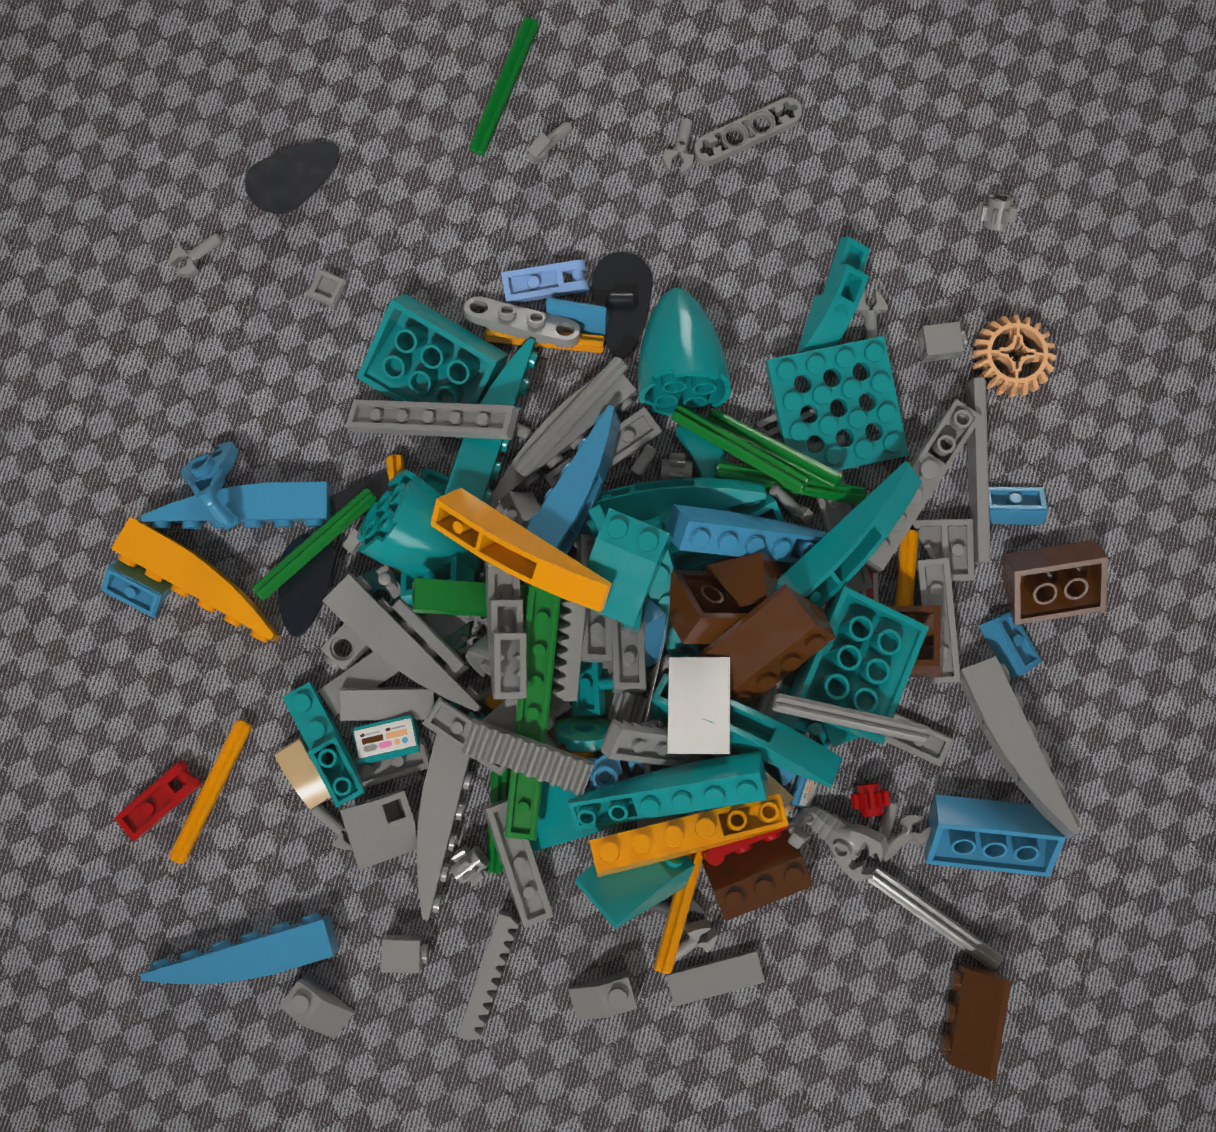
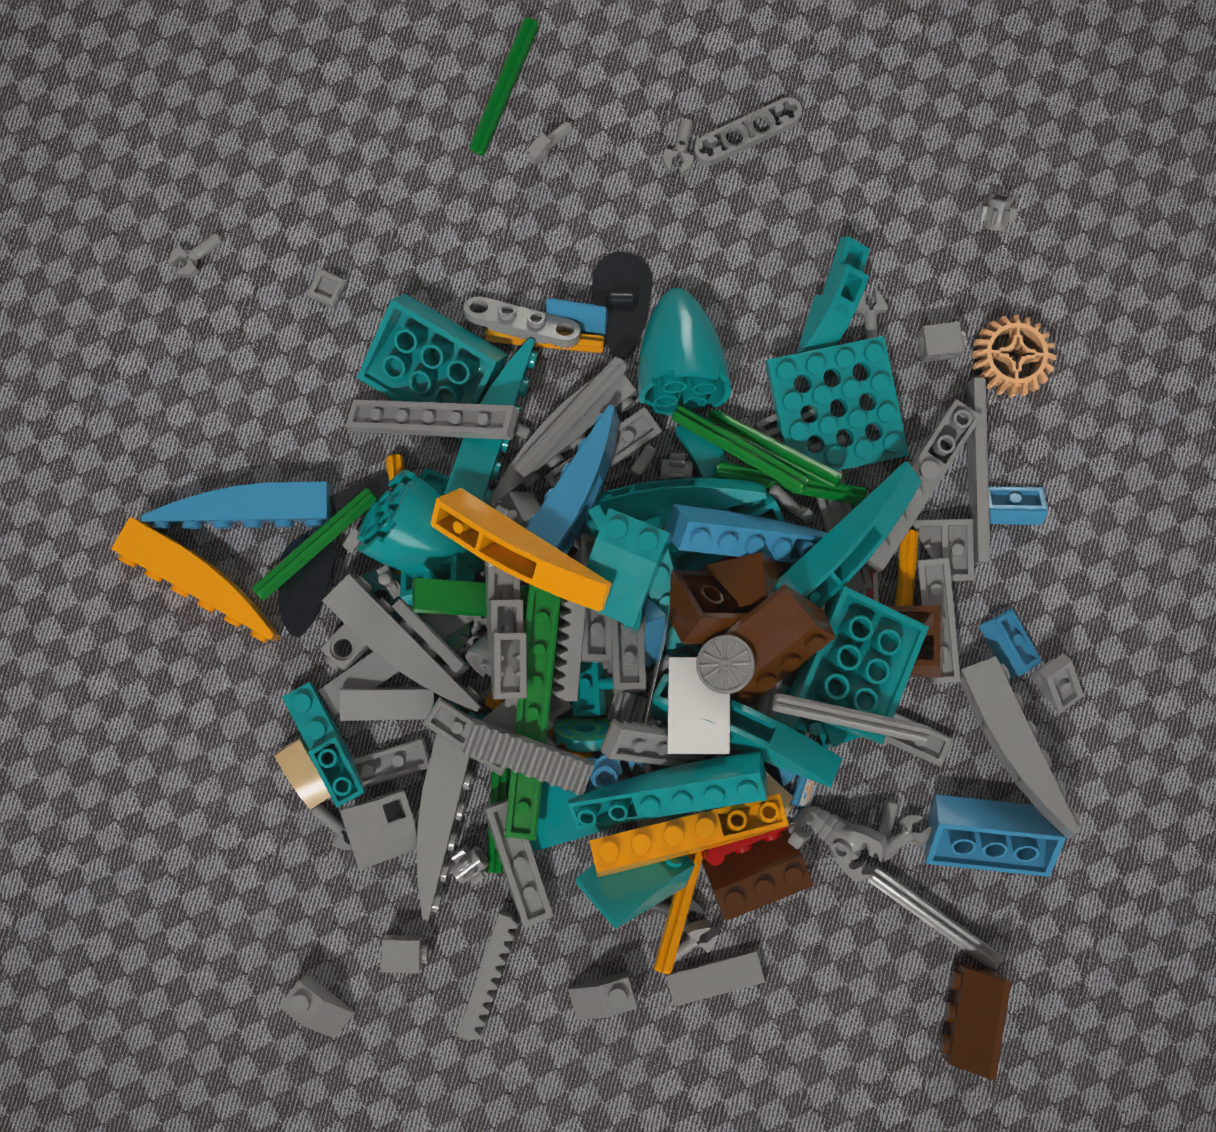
(135, 588): dark azure slope -> none
(157, 801): red plate -> none
(207, 475): dark azure animal -> none
(210, 791): light orange axle -> none
(253, 956): dark azure slope -> none
(290, 176): black shield -> none
(386, 739): slope -> none
(544, 281): light blue plate -> none
(725, 664): none -> light grey wheel
(870, 799): red gear -> none
(1055, 581): reddish brown slope -> none
(1058, 682): none -> light grey slope

